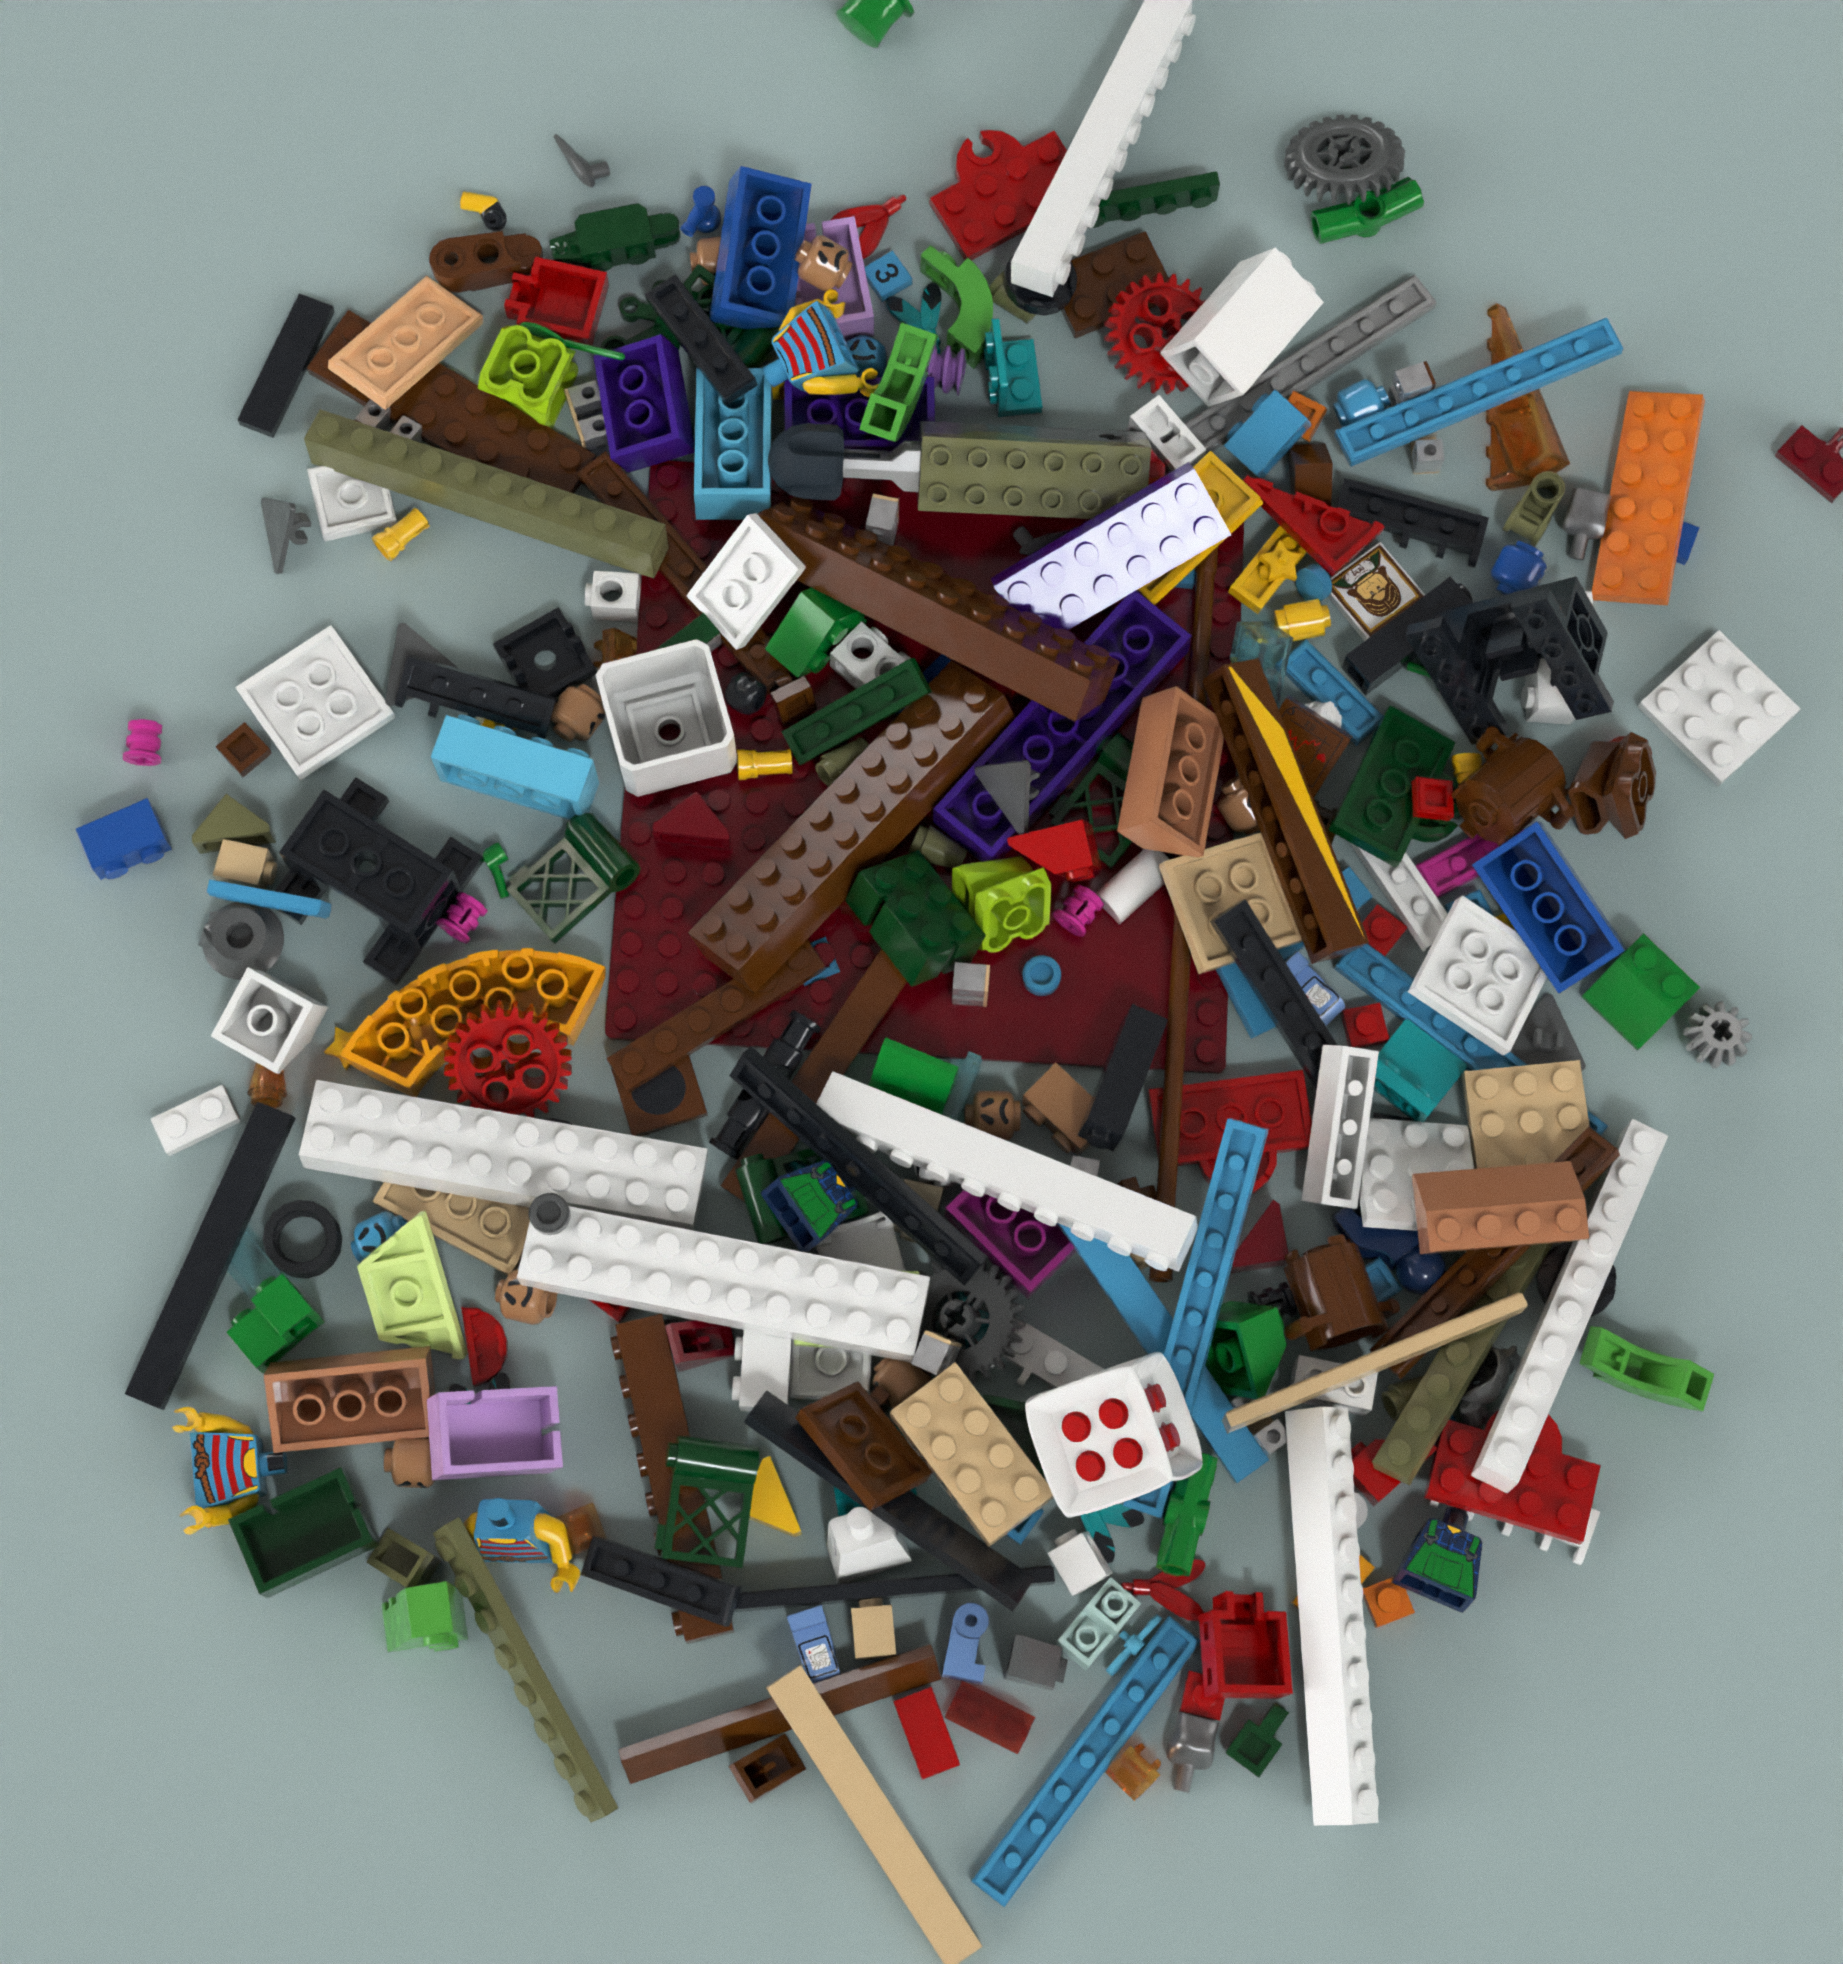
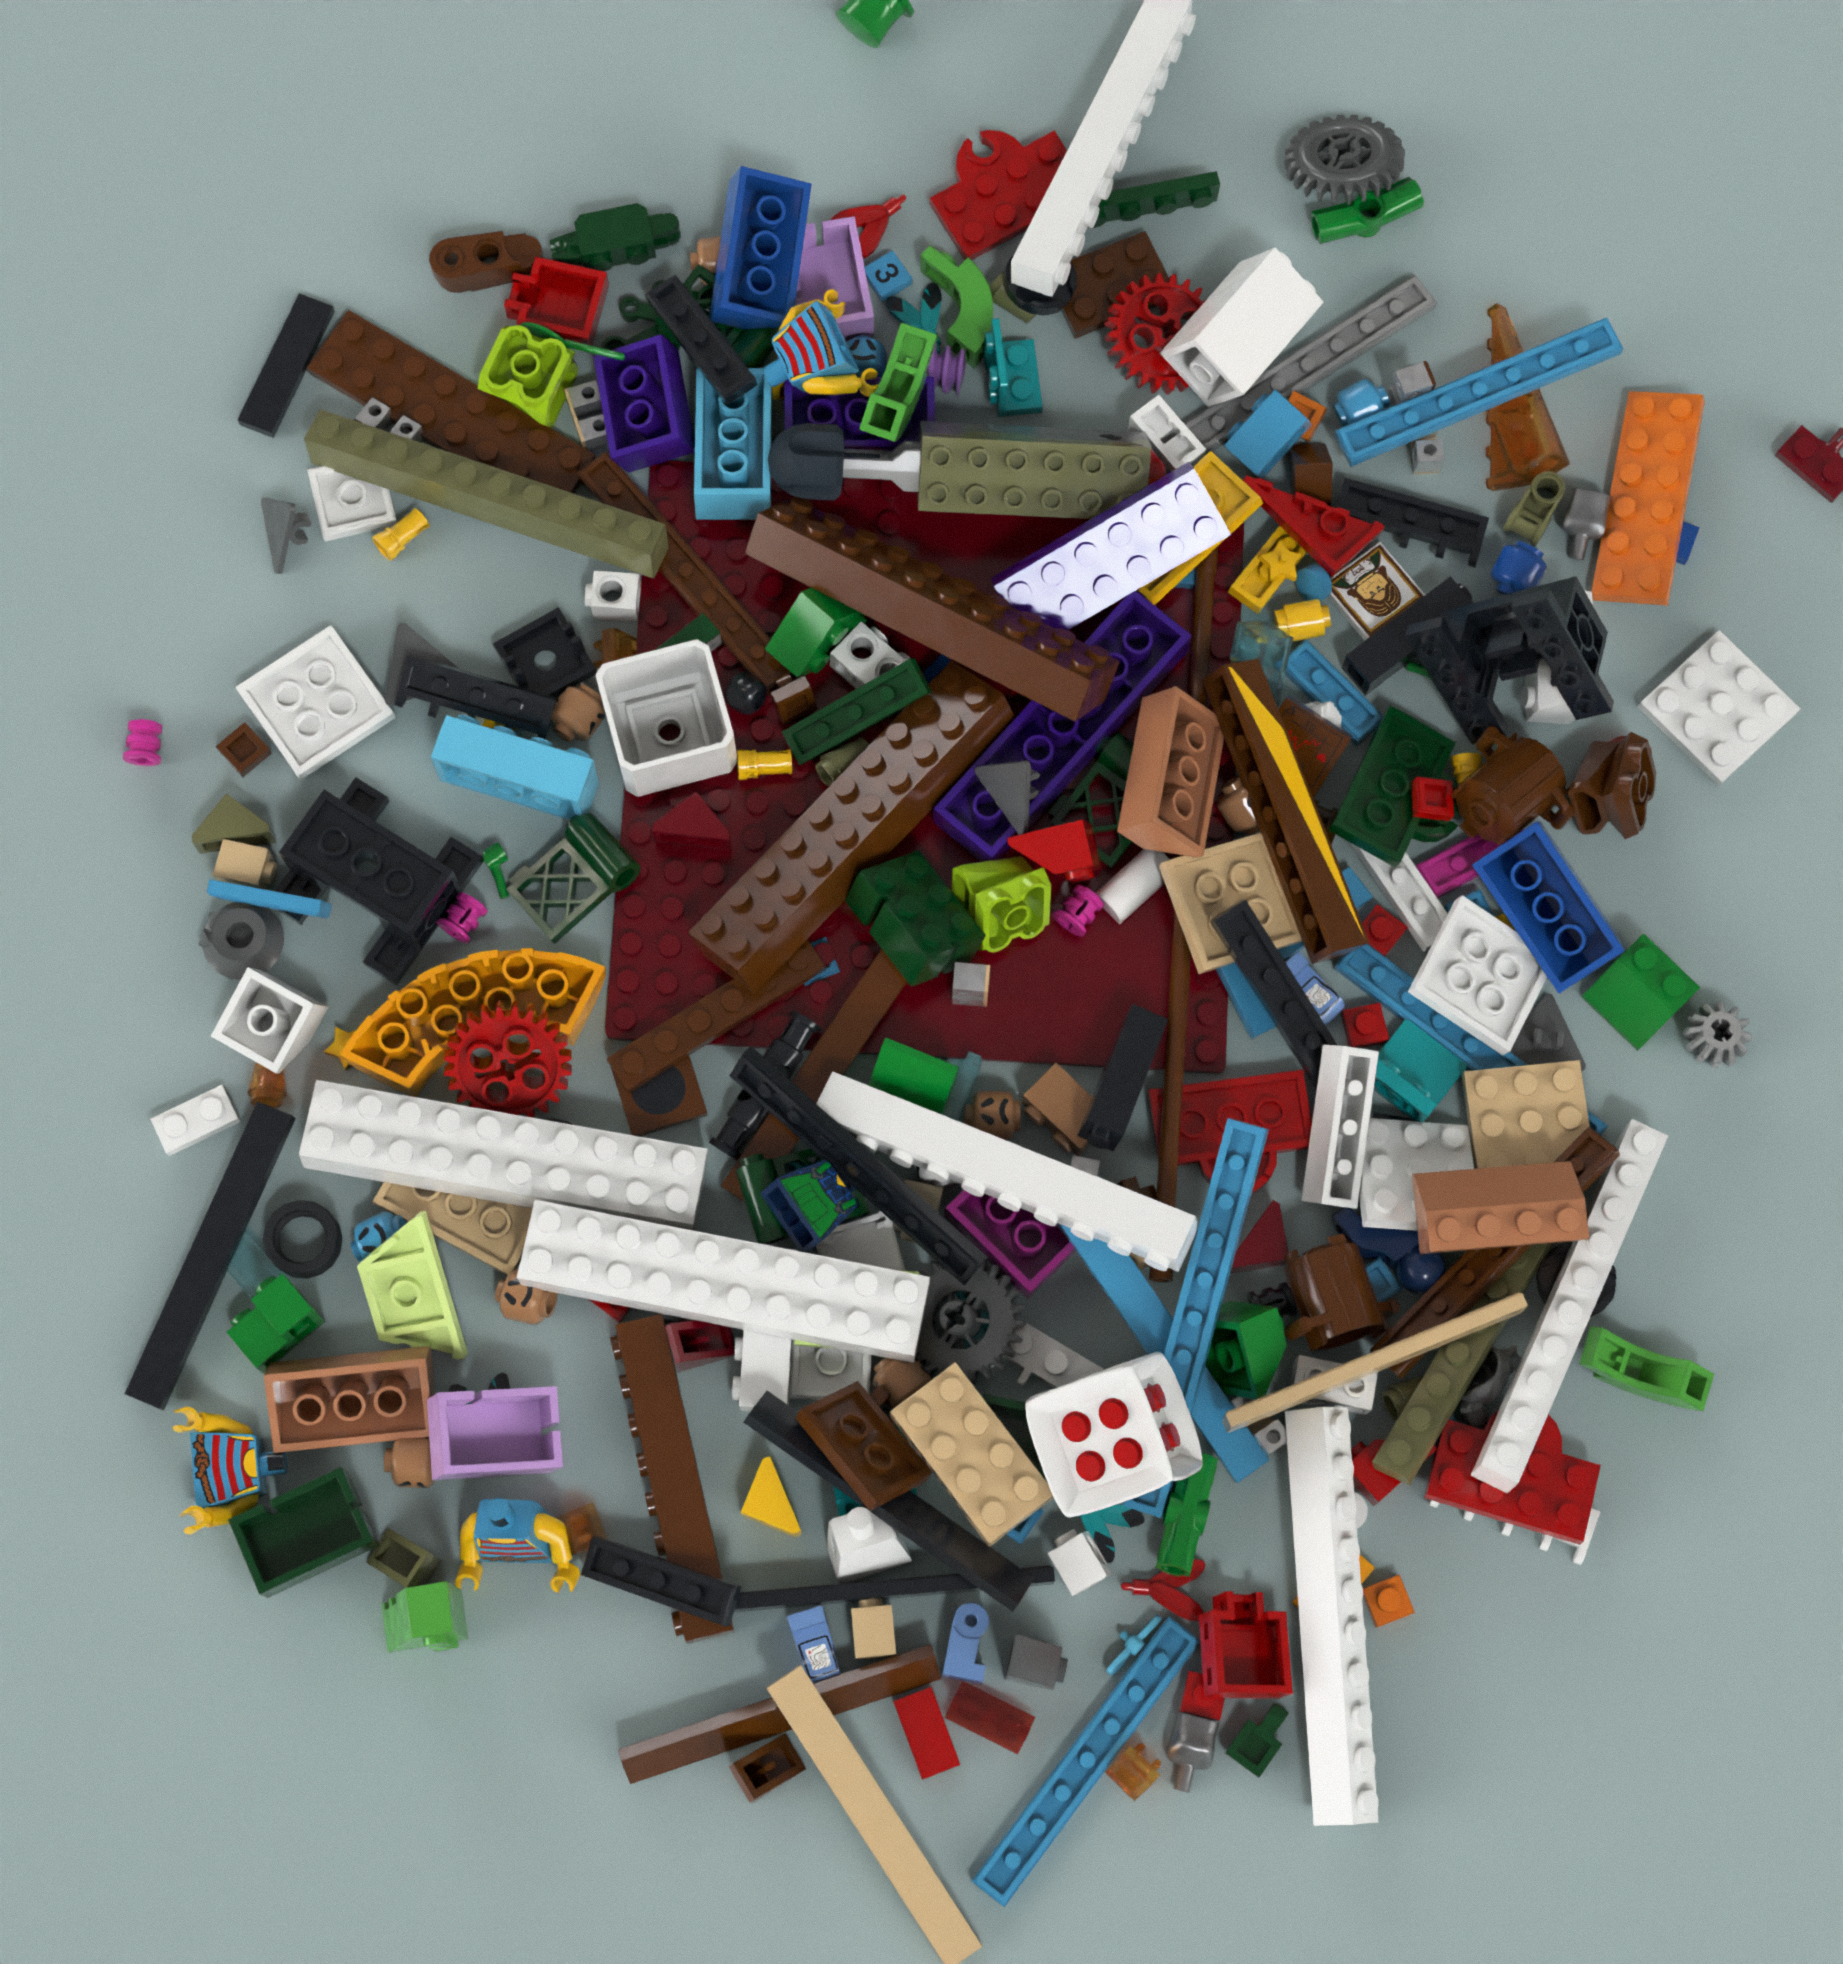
(124, 840): blue brick -> none
(405, 342): light nougat tile -> none
(485, 1344): red tile -> none
(488, 208): arm -> none
(530, 1680): olive plate -> none
(549, 1214): dark grey tile -> none
(580, 167): dark grey bar -> none
(704, 215): blue piece -> none
(708, 1466): dark green piece -> none
(746, 581): white plate -> none
(823, 263): medium nougat head -> none
(883, 518): flat silver piece -> none
(935, 1352): flat silver piece -> none
(937, 847): olive cone -> none
(1031, 544): dark grey bar -> none
(1041, 975): dark azure tile -> none
(1098, 1623): light aqua slope -> none
(1443, 1562): torso -> none

